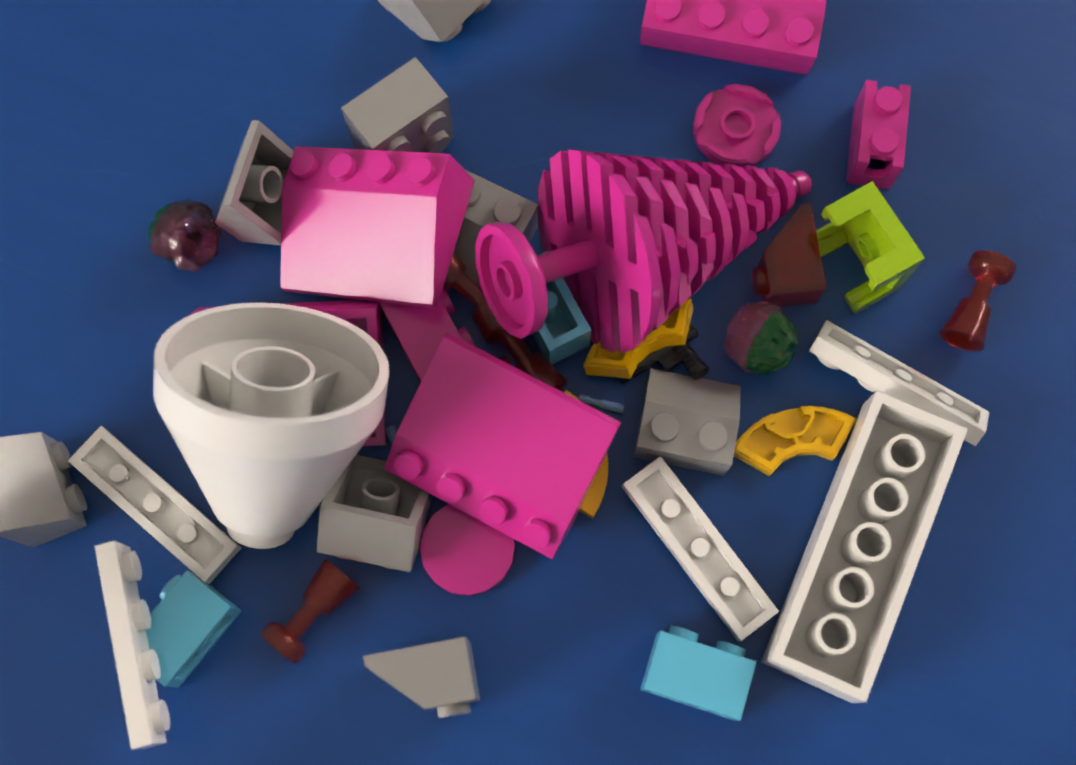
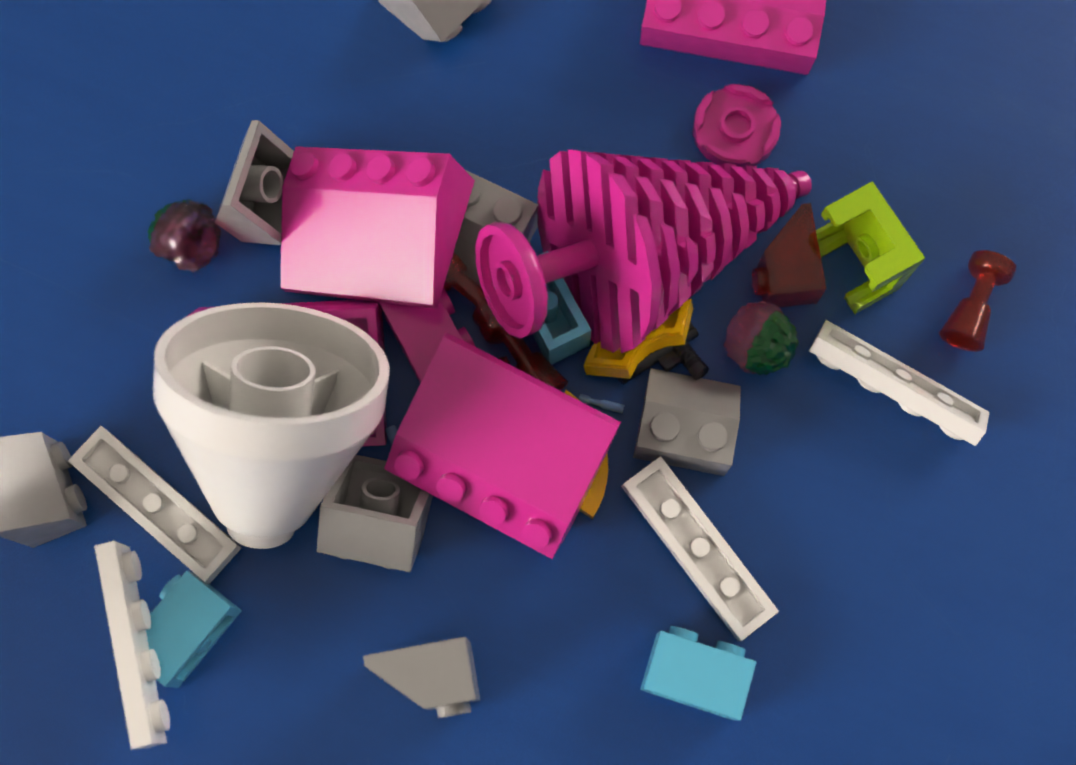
(323, 595): clear red piece -> none
(401, 113): light grey brick -> none
(465, 552): dark pink tile -> none
(792, 434): yellow tile -> none
(864, 548): white brick -> none
(878, 134): dark pink brick -> none

